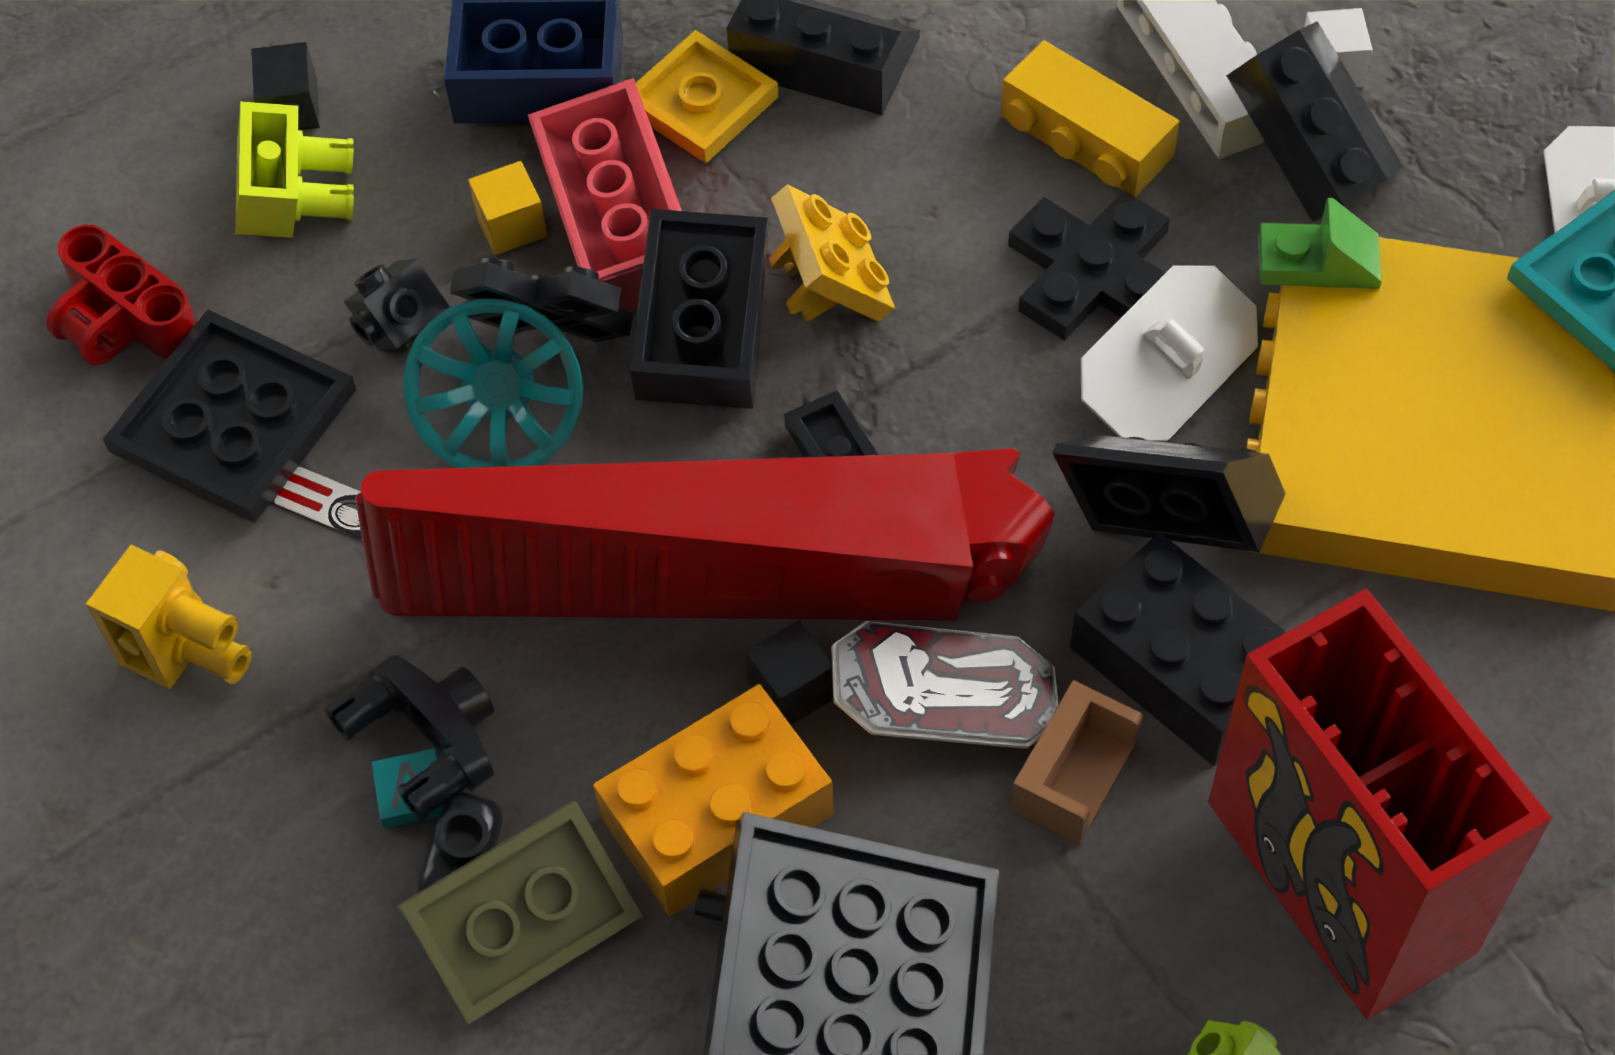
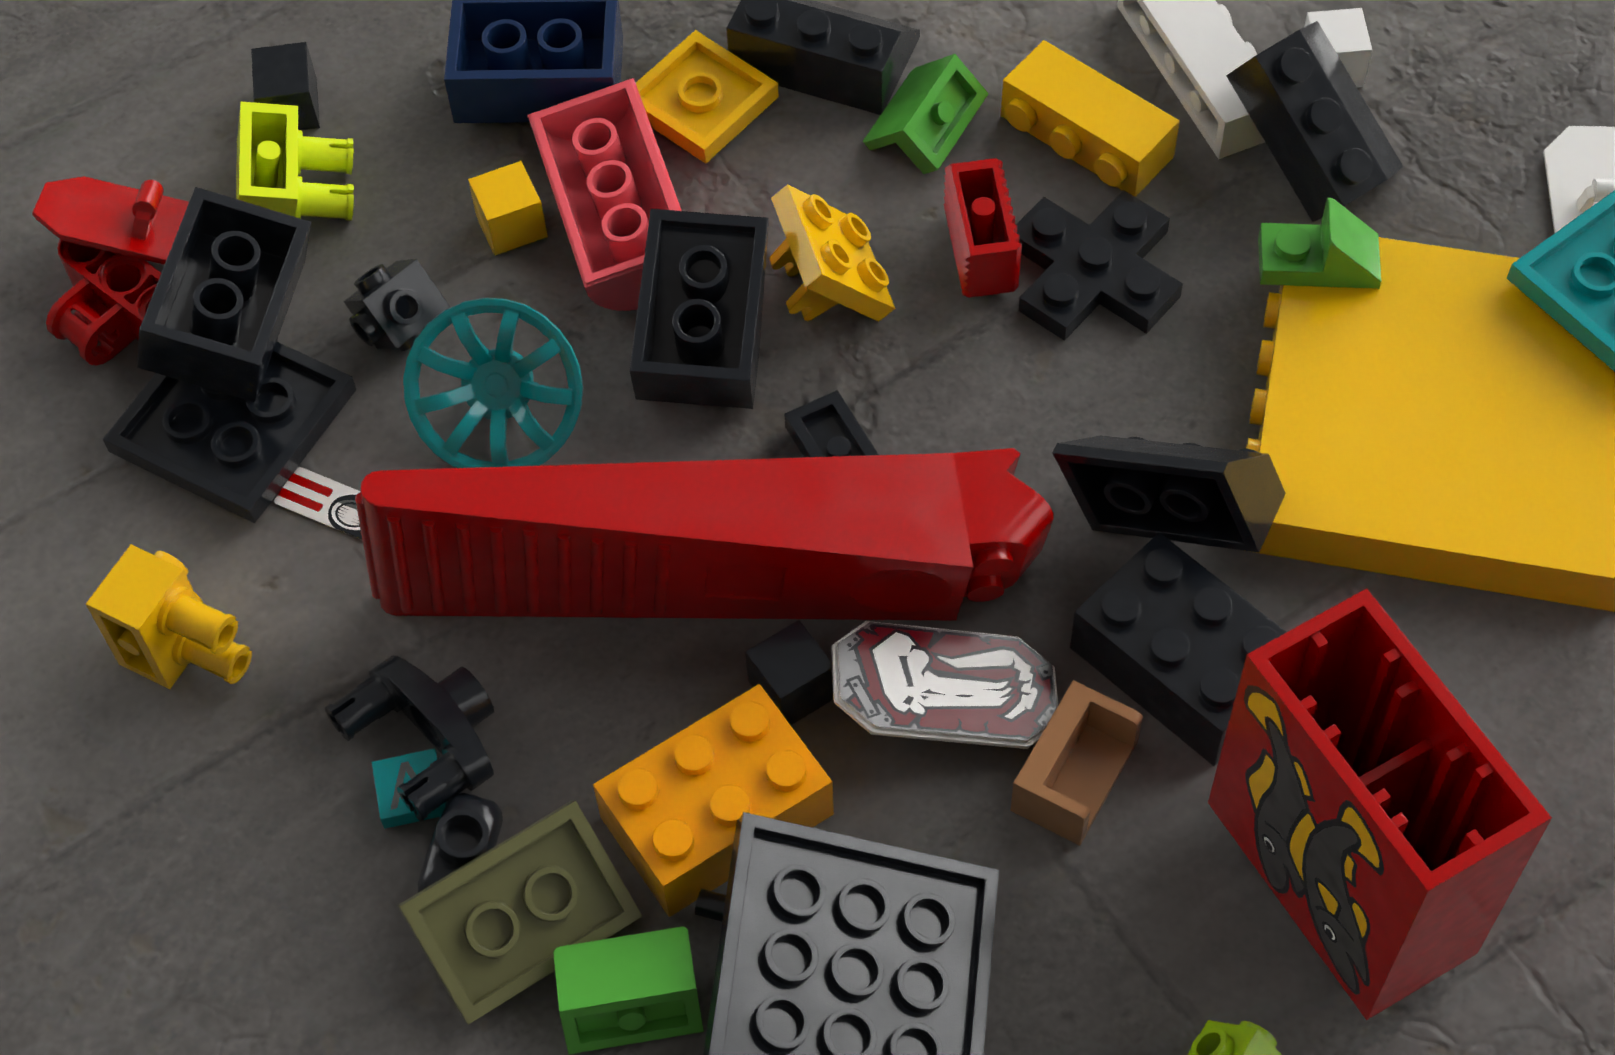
(112, 216): none -> red shield
(223, 294): none -> black brick
(569, 300): black plate -> none
(627, 990): none -> bright green panel
(929, 112): none -> bright green panel
(982, 227): none -> red brick
(1169, 353): white shield -> none

